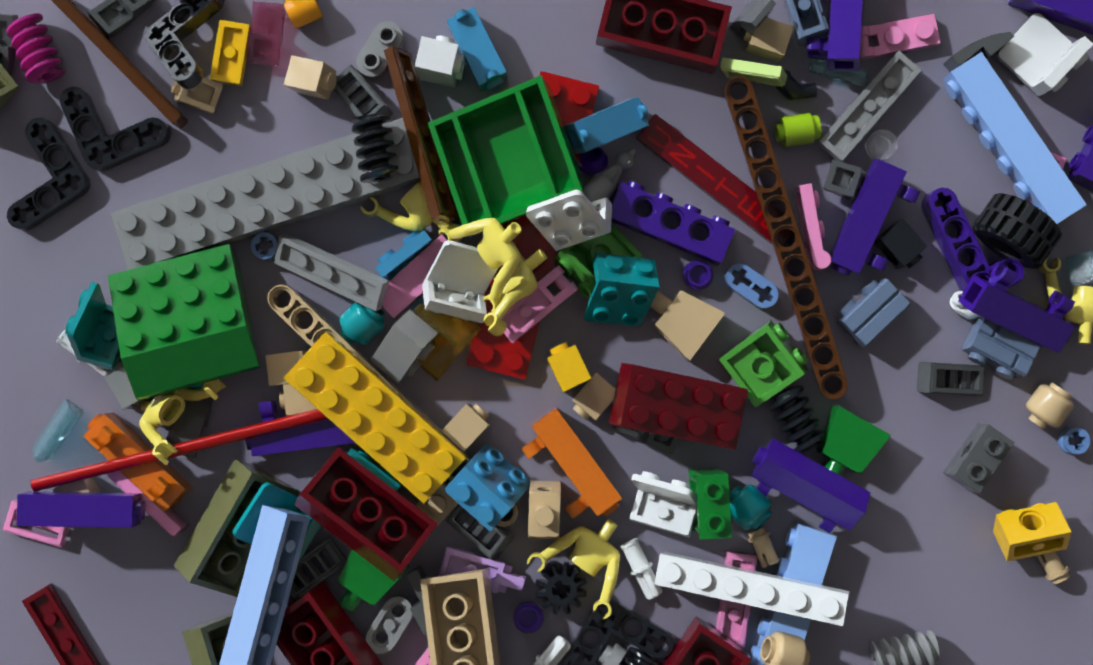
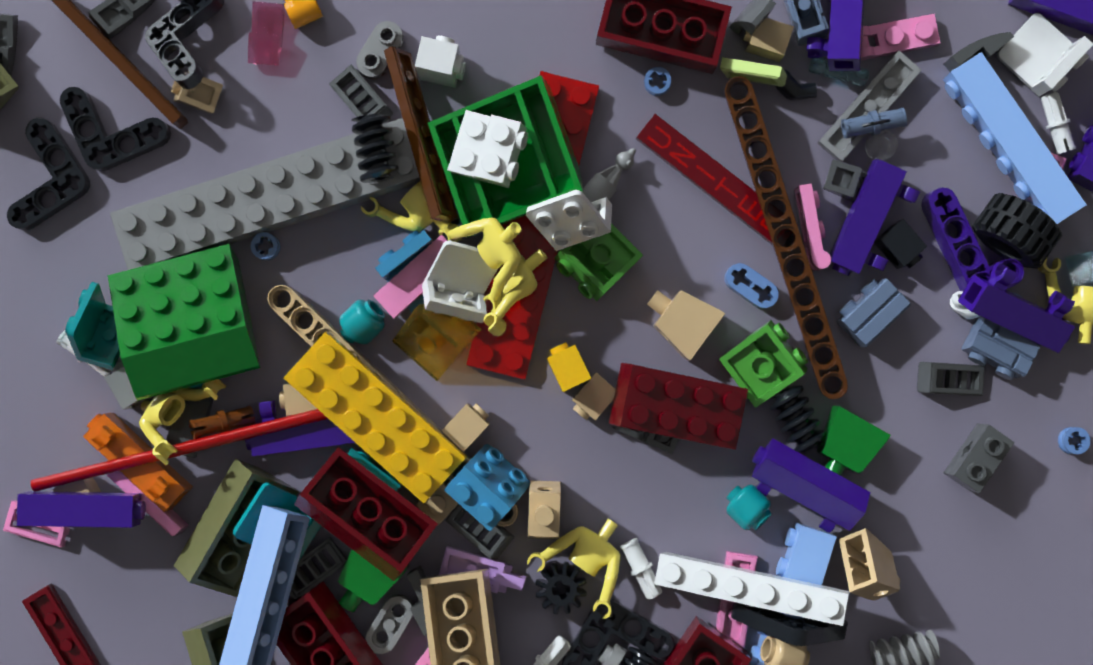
(32, 49): dark pink piece -> none
(56, 431): clear light blue slope -> none
(222, 422): none -> dark orange pin
(230, 53): yellow plate -> none
(280, 364): tan brick -> none
(310, 77): tan brick -> none
(331, 272): light grey plate -> none
(404, 347): light grey brick -> none
(477, 50): dark azure brick -> none
(488, 148): none -> white plate
(528, 617): dark purple plate -> none
(539, 304): bright pink plate -> none
(577, 464): orange brick -> none
(593, 161): dark purple plate -> none
(607, 125): dark azure brick -> none
(622, 290): teal bracket -> none
(659, 71): none -> medium blue bush
(664, 504): white bracket -> none
(681, 238): dark purple brick -> none
(697, 275): dark purple plate -> none
(713, 503): green window -> none
(763, 546): tan pin -> none
(792, 631): none -> black beam
(798, 129): lime brick -> none
(868, 566): none -> tan torso
(893, 118): none -> sand blue pin
(1048, 534): yellow brick -> none
(1049, 405): tan head -> none
(1054, 567): tan pin -> none
(1057, 123): none -> white axle

